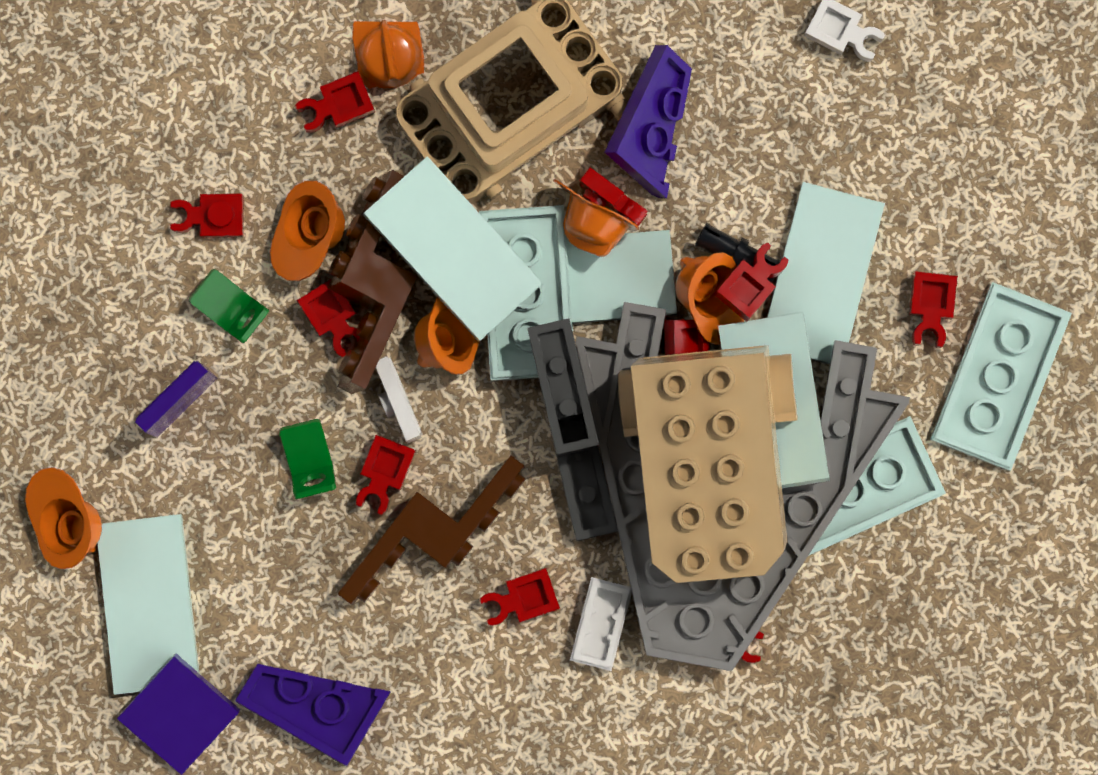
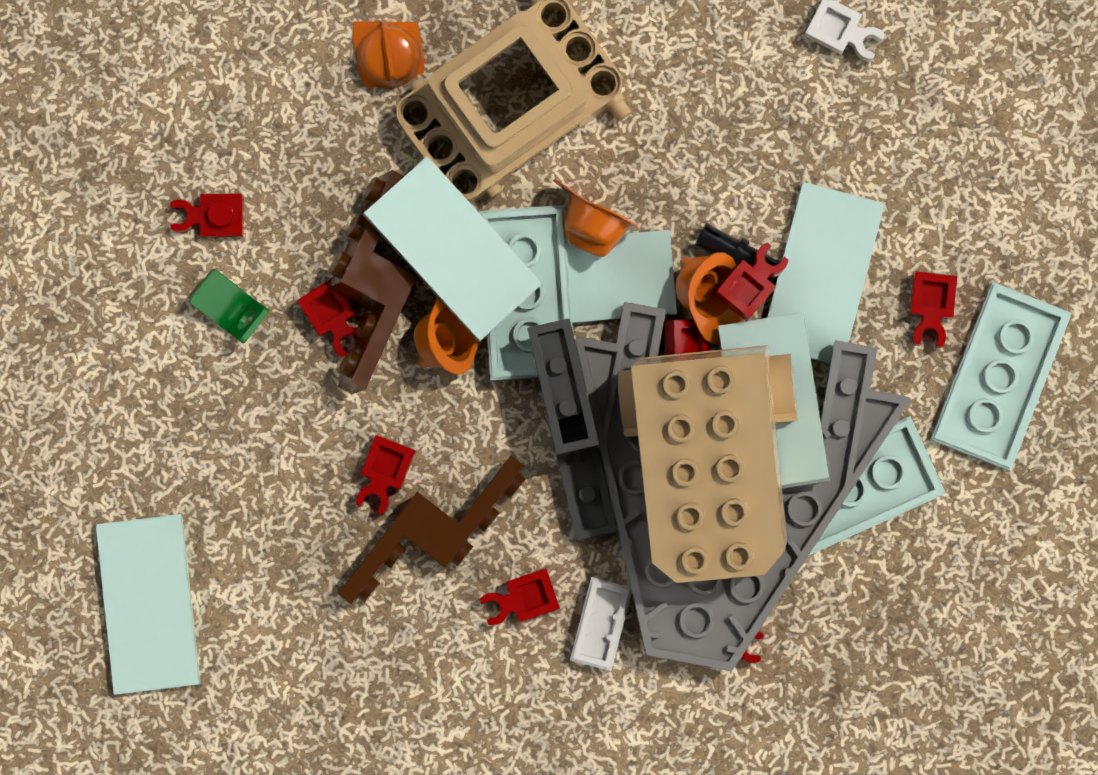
(61, 518): orange piece -> none
(175, 399): dark purple tile -> none
(178, 714): dark purple tile -> none
(306, 231): orange piece -> none
(308, 457): green bracket -> none
(314, 709): dark purple wing -> none
(343, 101): red plate -> none
(396, 401): white plate -> none
(604, 193): red plate -> none
(647, 125): dark purple wing -> none

